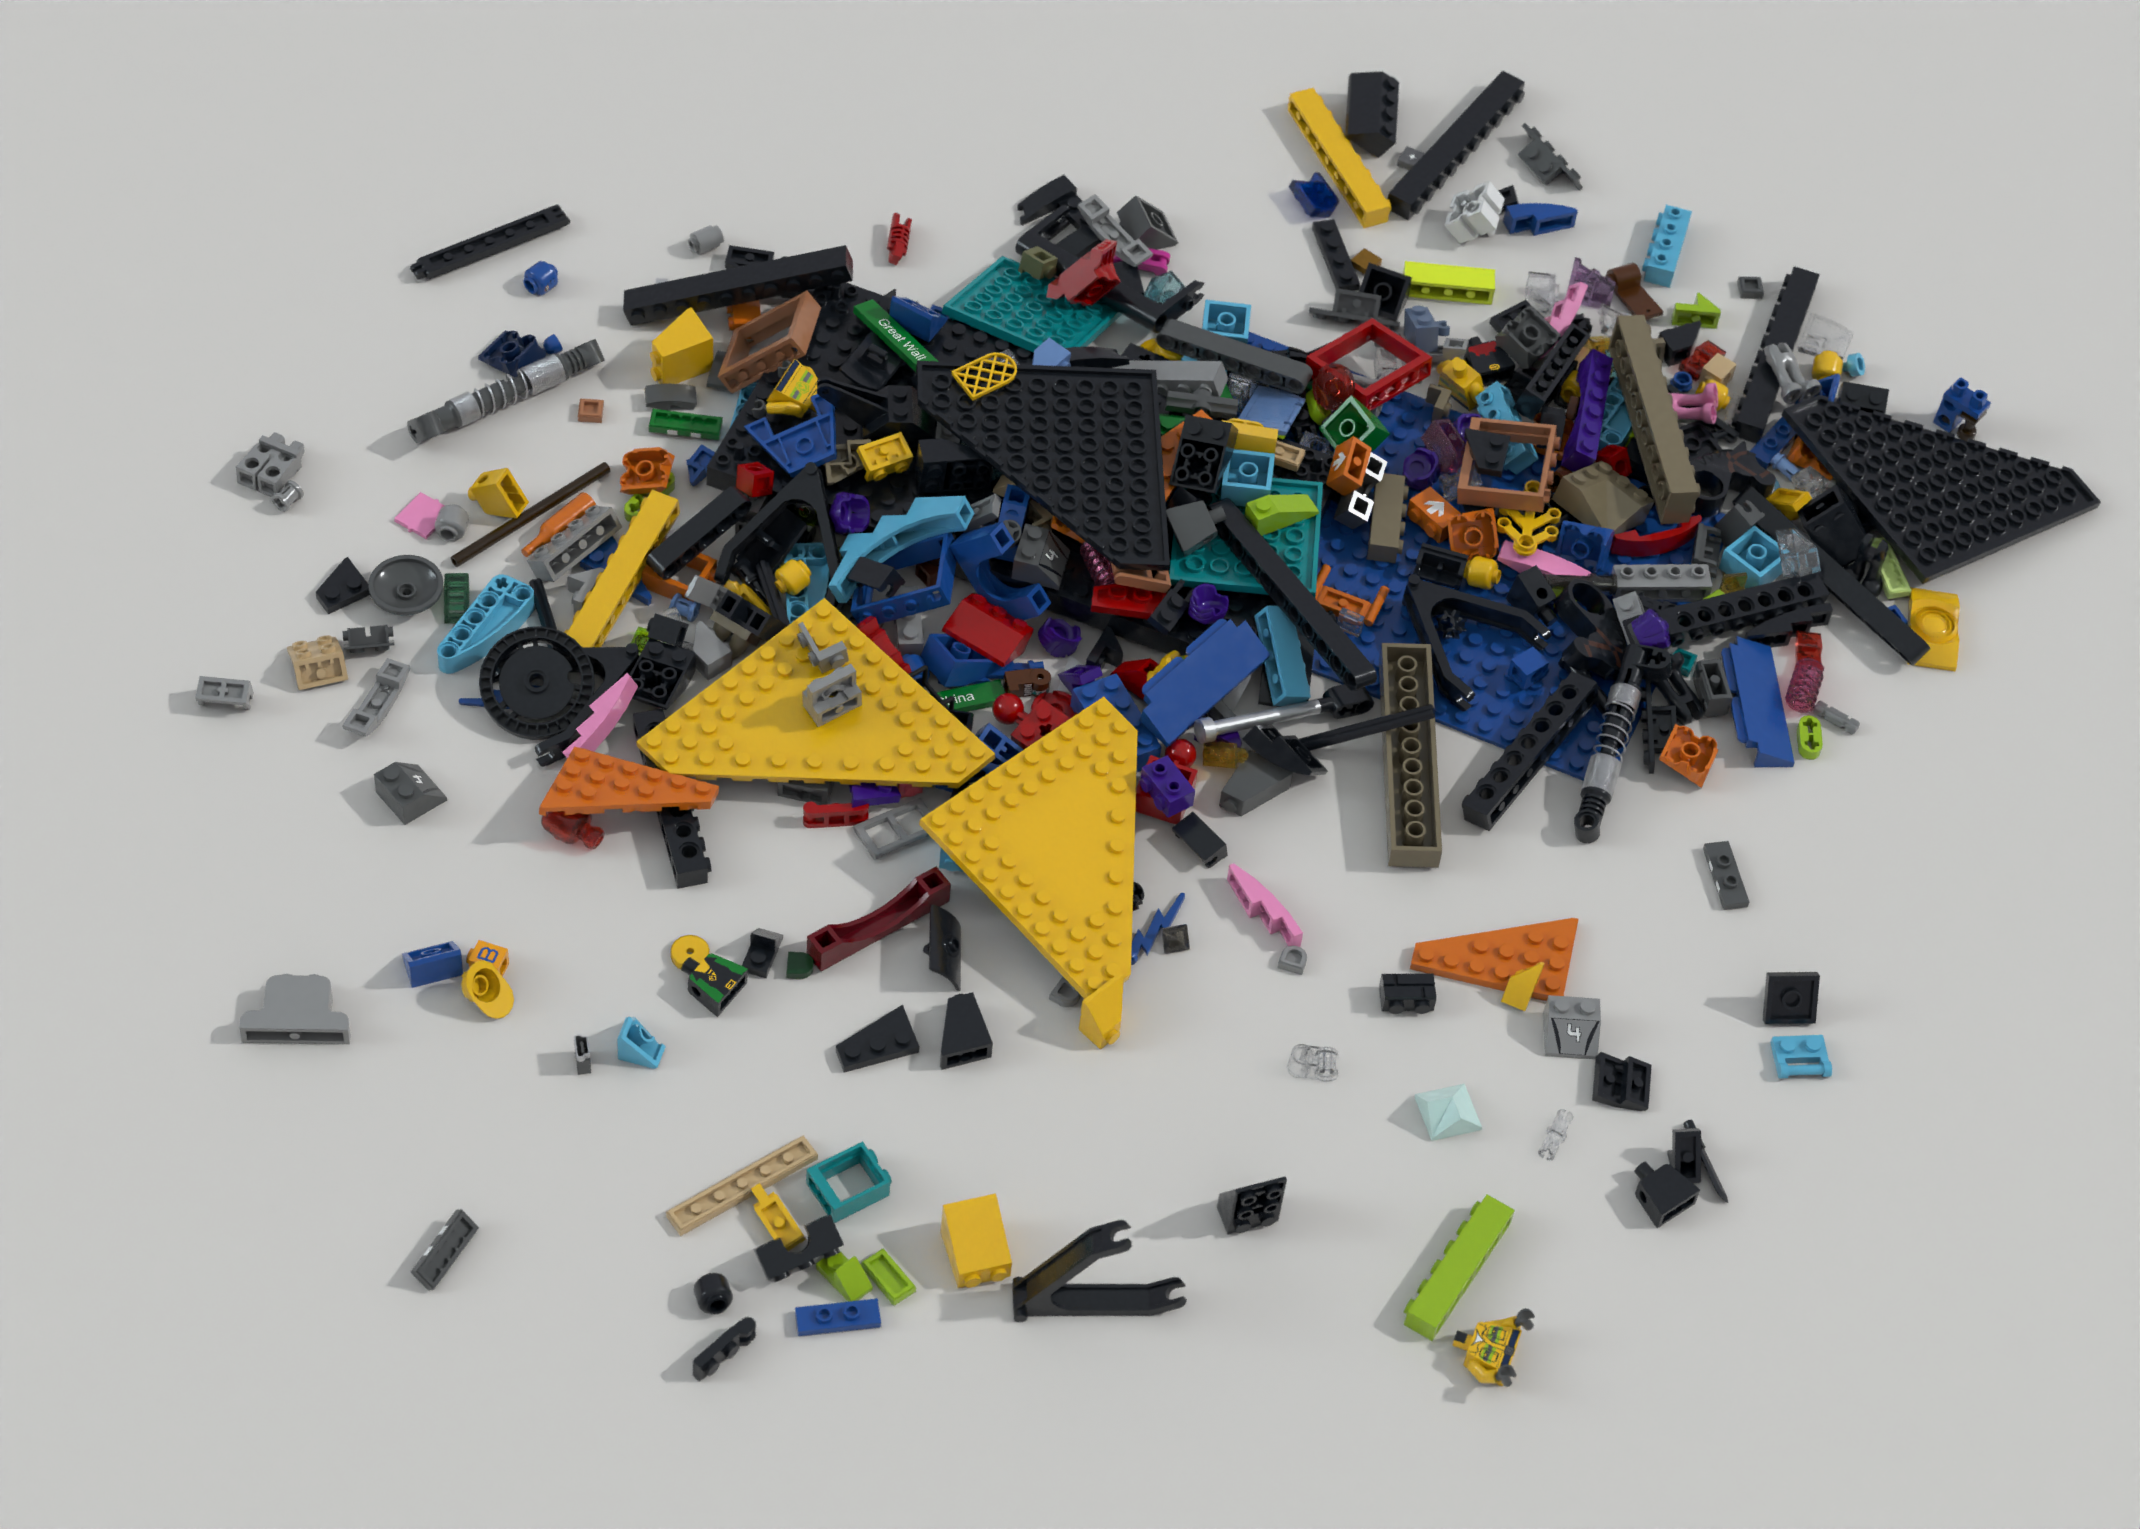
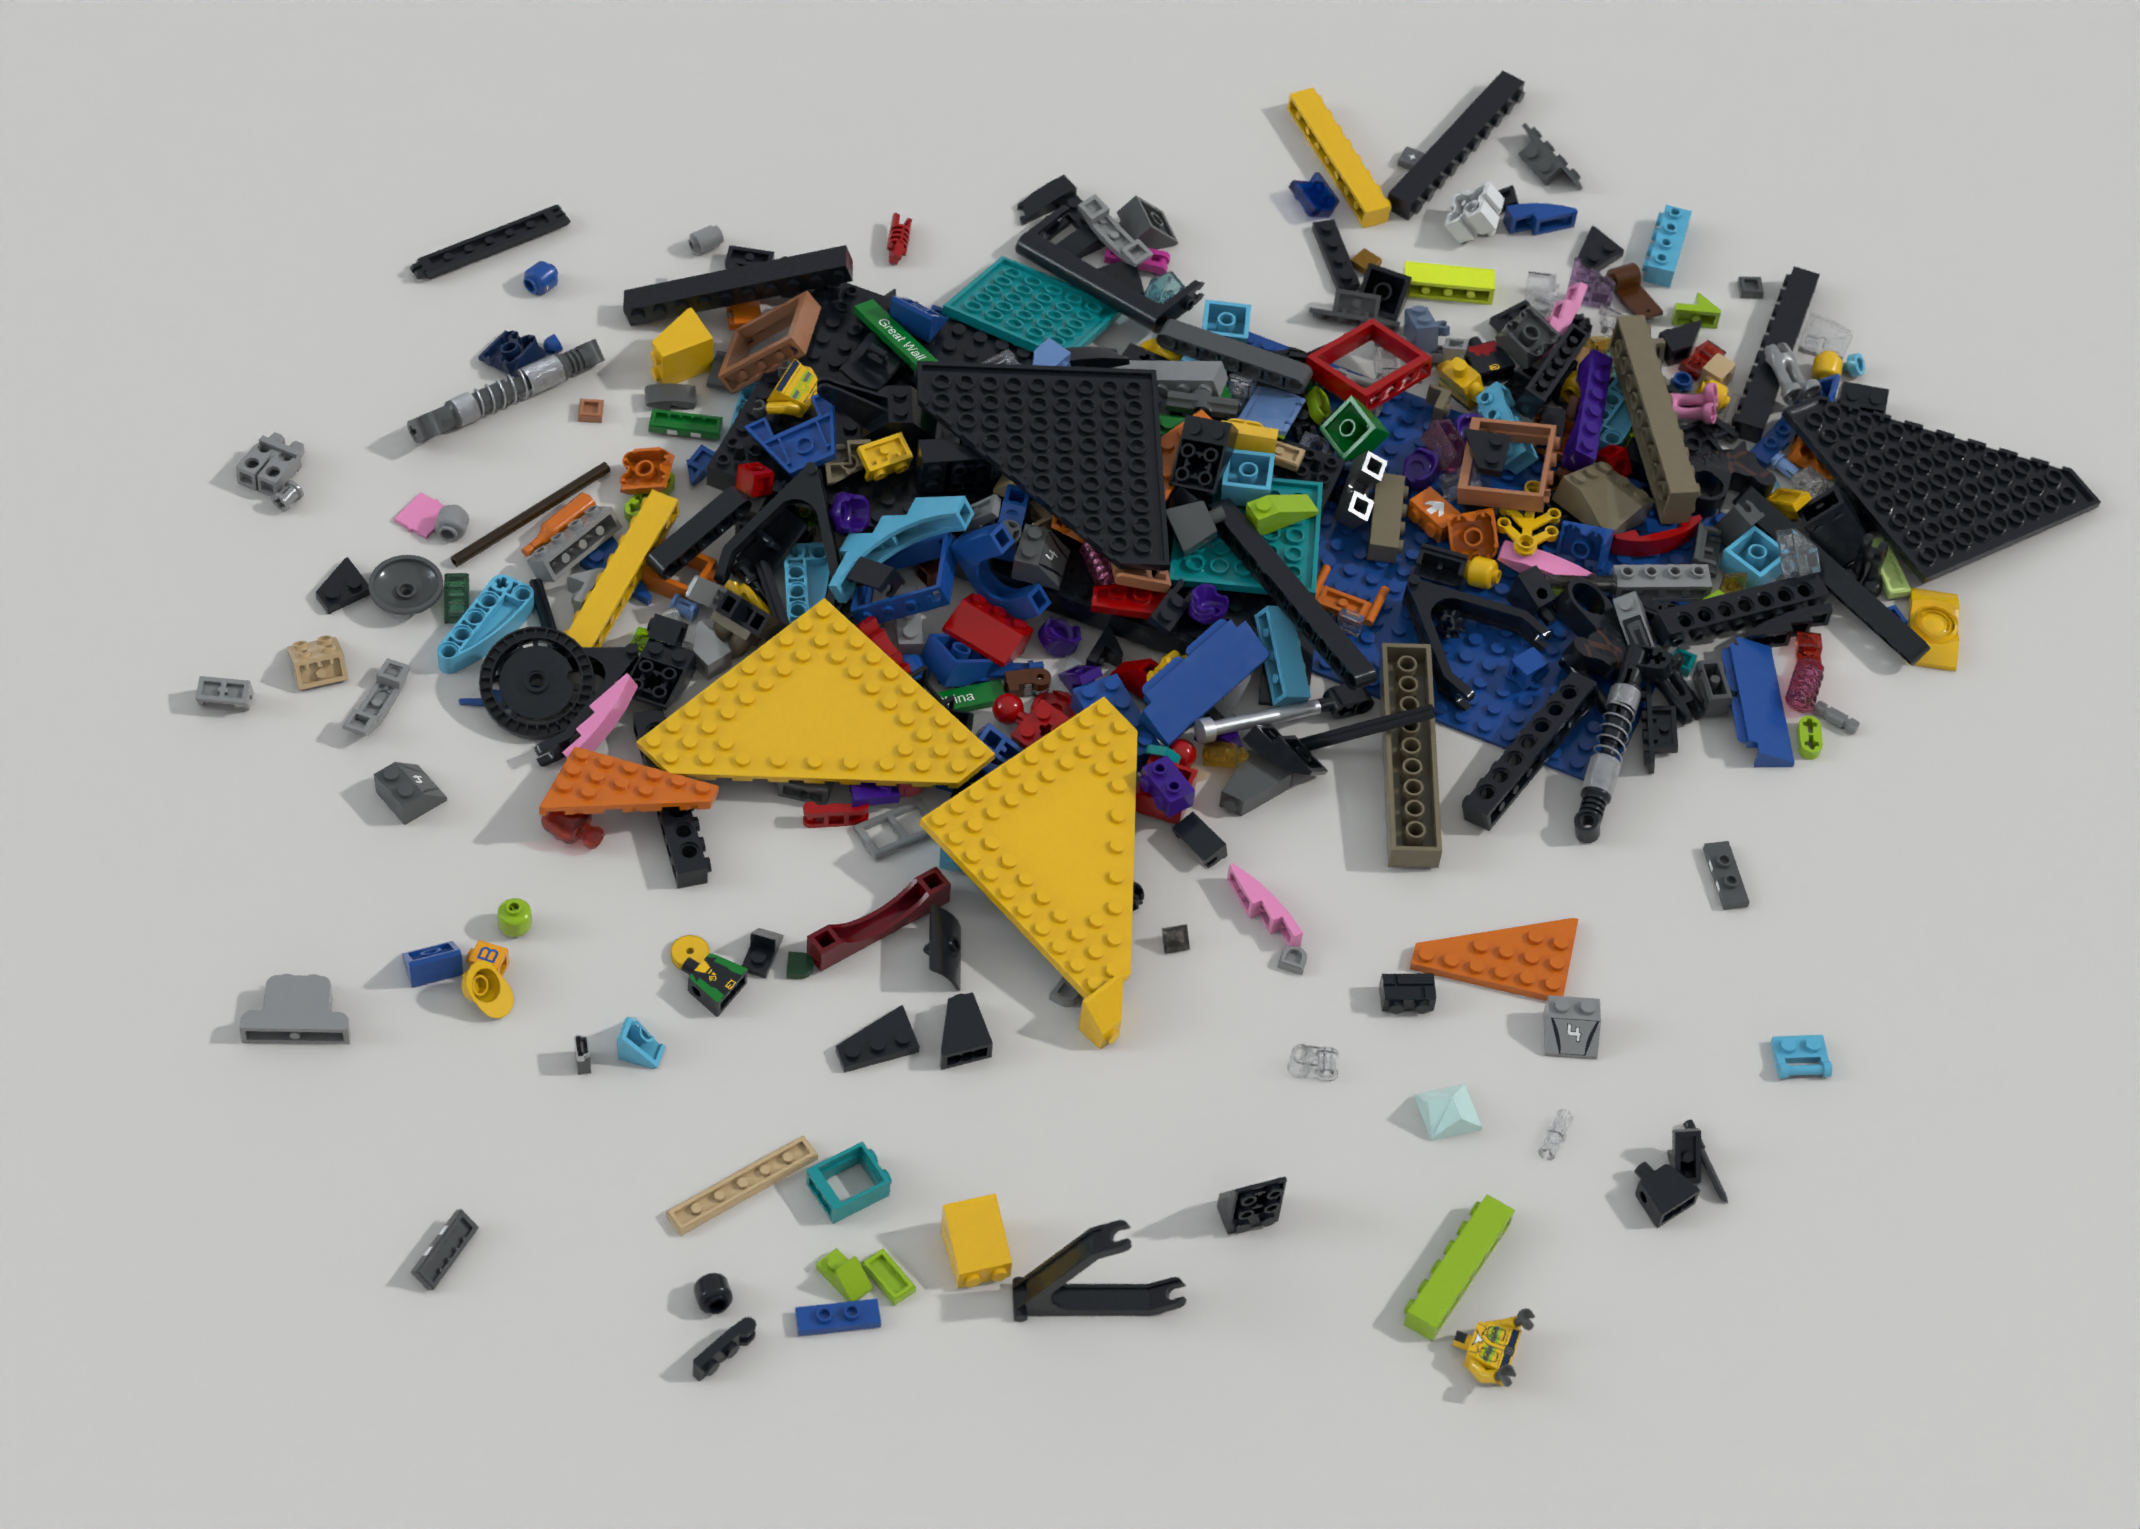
(358, 640): dark grey hinge -> none
(498, 493): yellow torso -> none
(514, 917): none -> lime head
(777, 1218): yellow hinge -> none
(792, 577): yellow head -> none
(822, 1240): black arch -> none
(826, 659): light grey bracket -> none
(840, 684): light grey brick -> none
(956, 373): yellow window -> none
(1038, 263): olive brick -> none
(1088, 277): red slope -> none
(1157, 923): blue piece -> none
(1161, 751): none -> teal tile
(1333, 386): clear red tile -> none
(1348, 466): orange brick -> none
(1372, 111): black slope -> none
(1522, 986): yellow slope -> none
(1599, 250): none -> black wing
(1622, 1082): black slope -> none
(1651, 630): dark purple hair -> none
(1689, 754): orange slope -> none
(1791, 997): black tile -> none
(1961, 404): blue hips -> none

